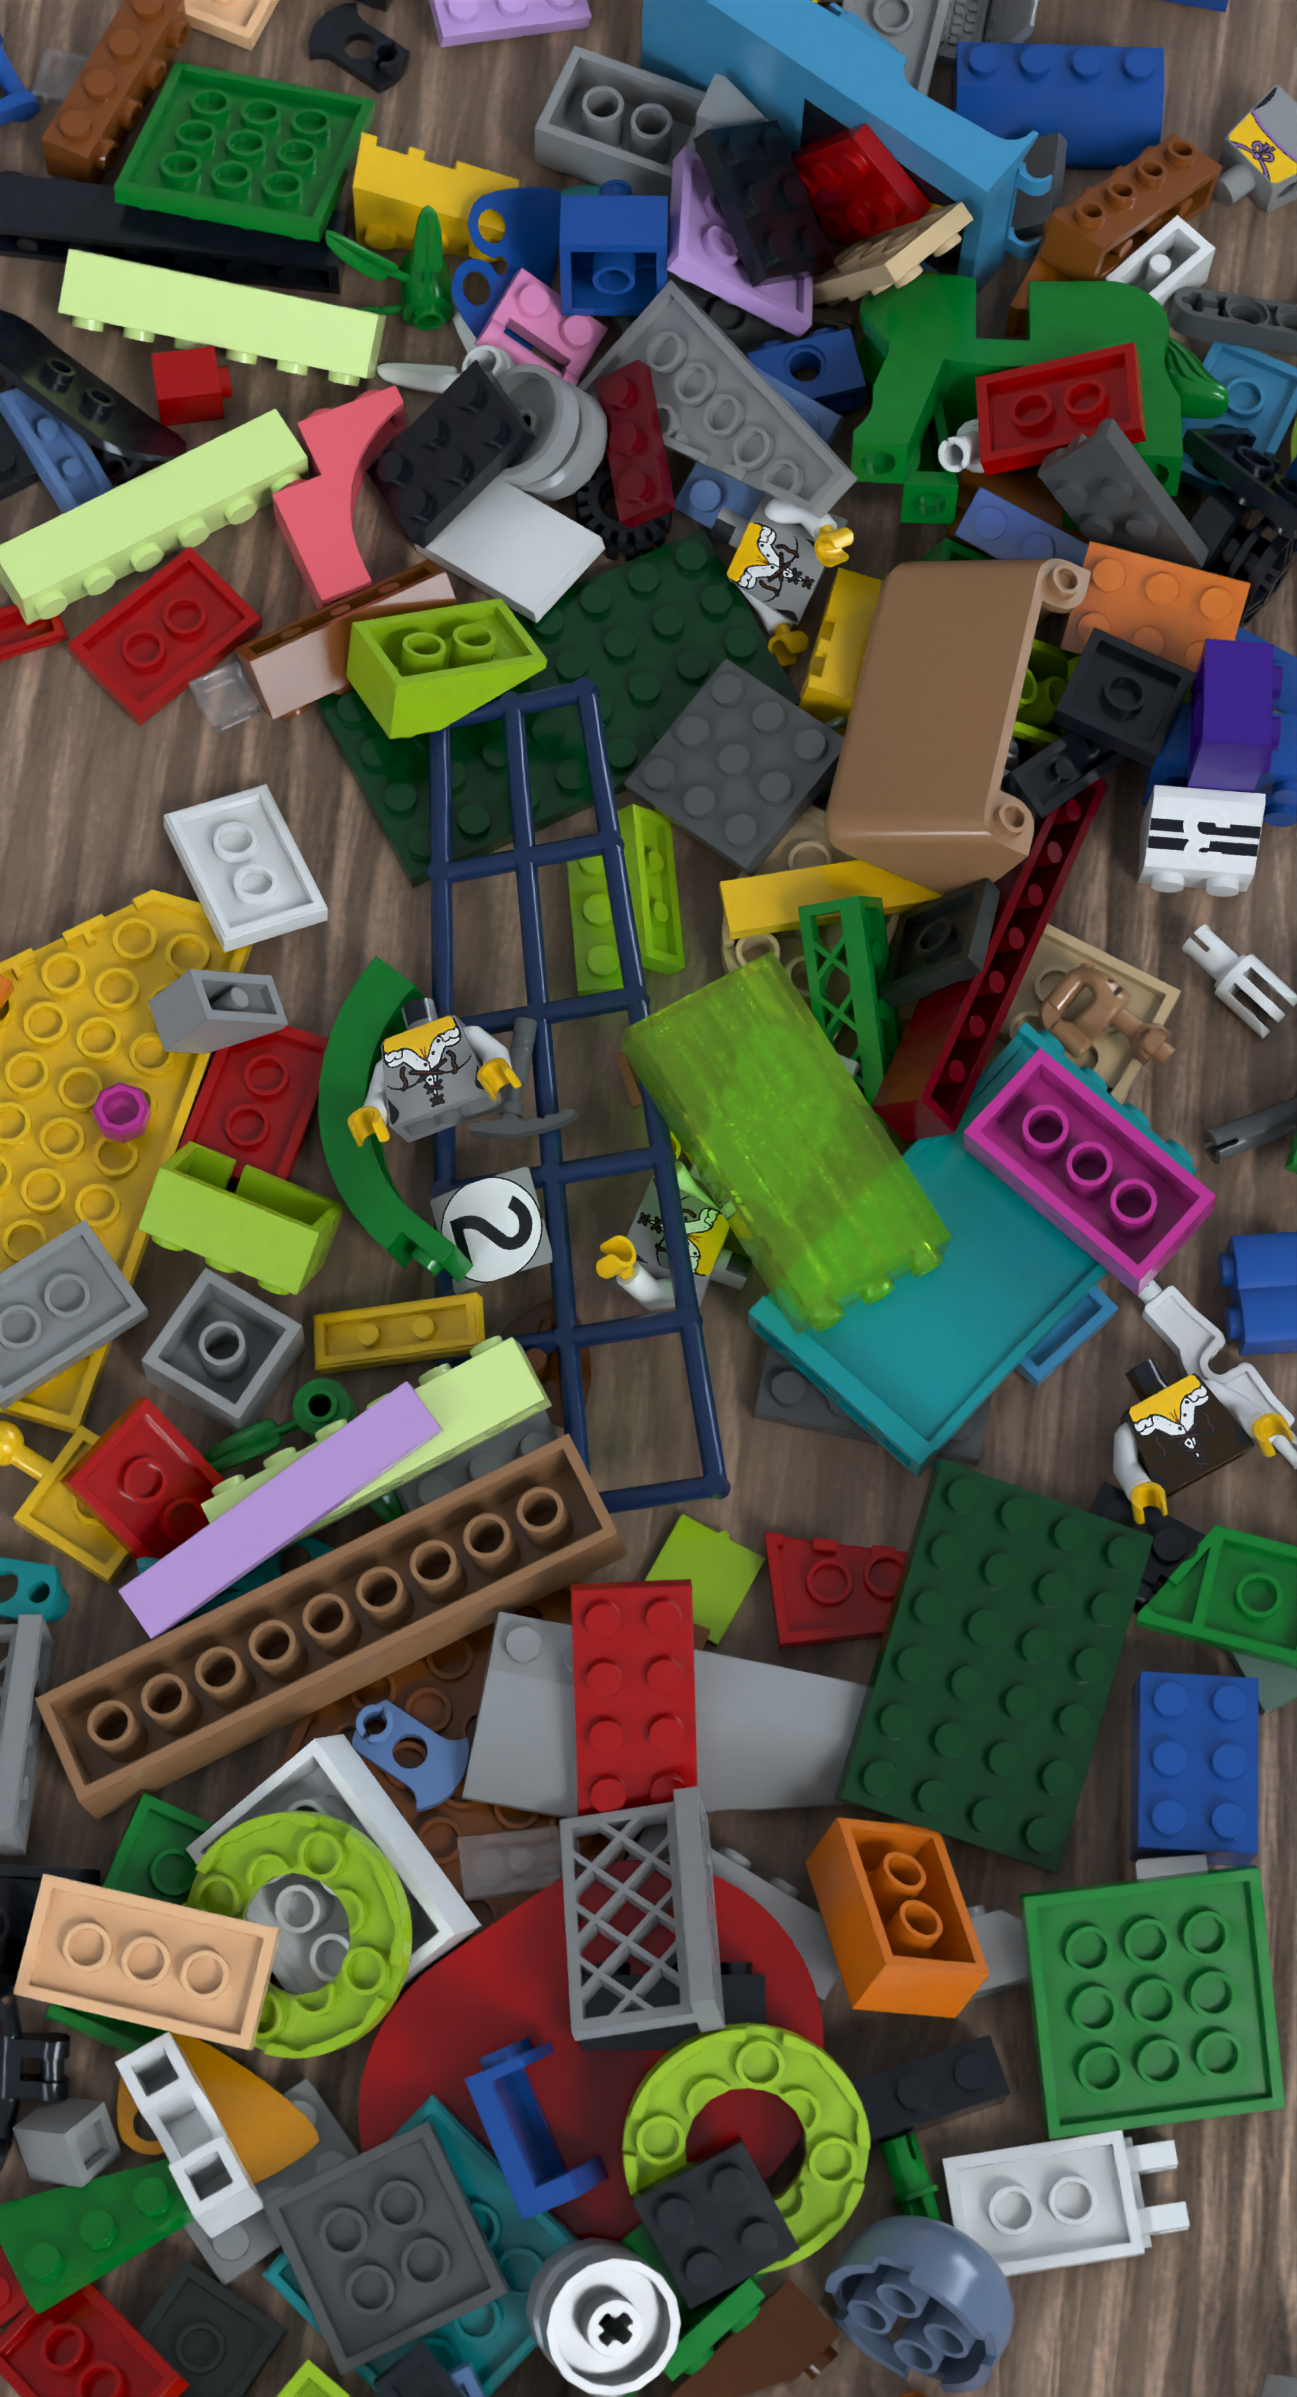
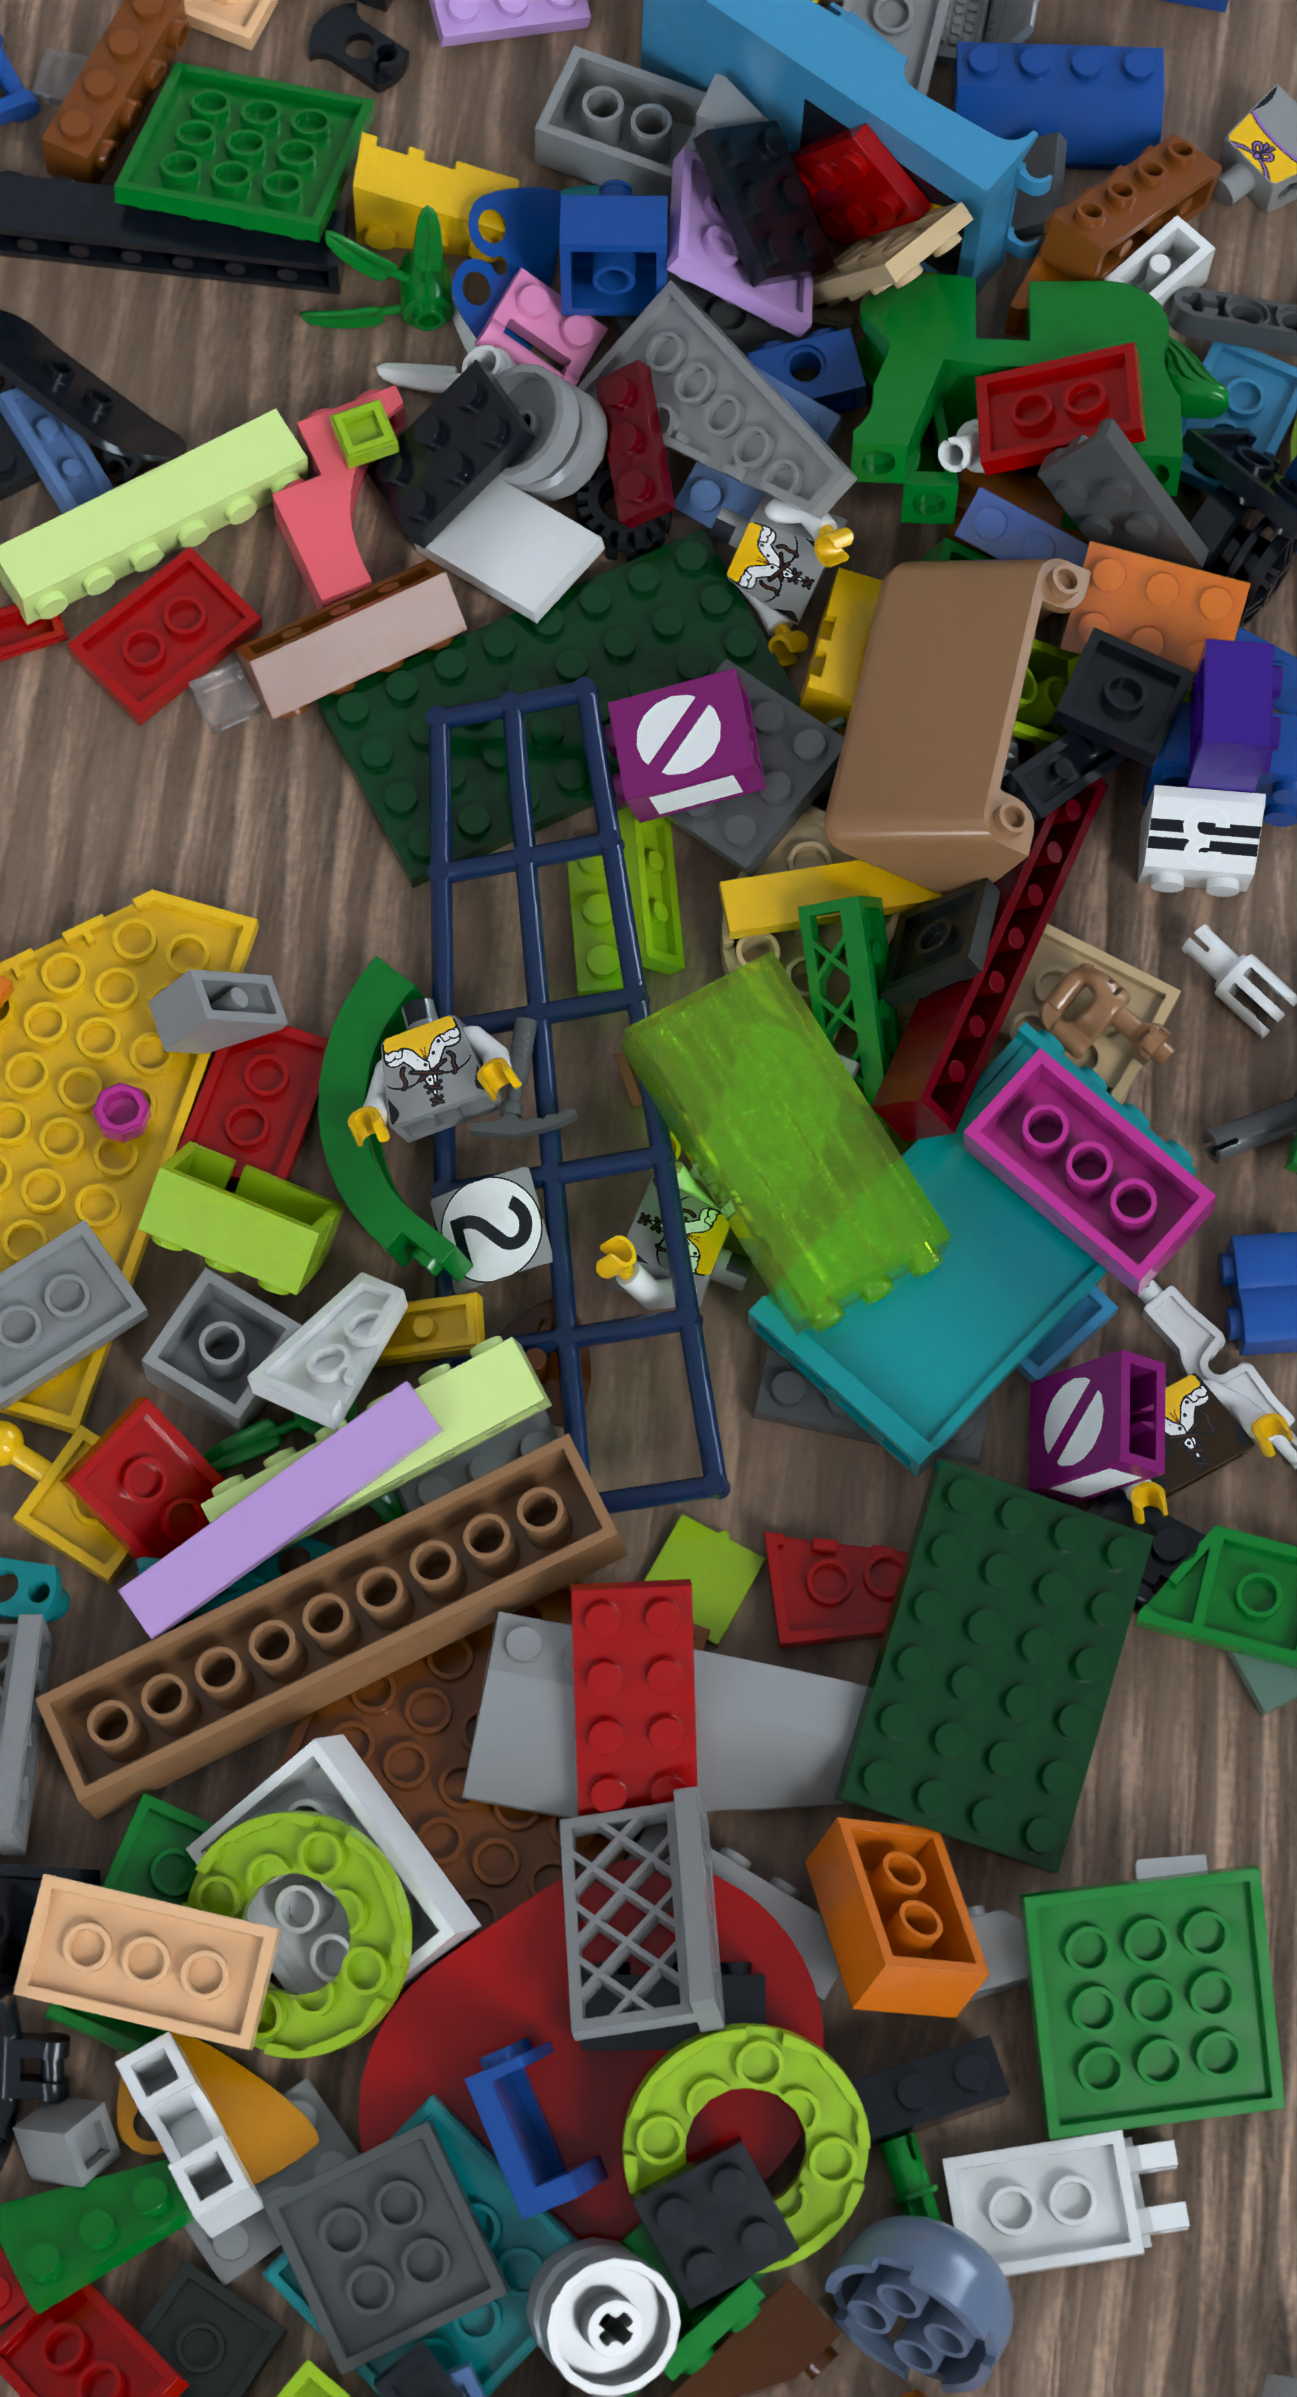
(190, 386): red brick -> none
(222, 315): yellowish green brick -> none
(245, 868): white tile -> none
(333, 1352): none -> white wing
(364, 433): none -> lime tile
(432, 1780): medium blue piece -> none
(438, 664): lime slope -> none
(510, 1862): clear plate -> none
(684, 746): none -> magenta brick
(1097, 1427): none -> magenta brick
(1194, 1767): blue brick -> none

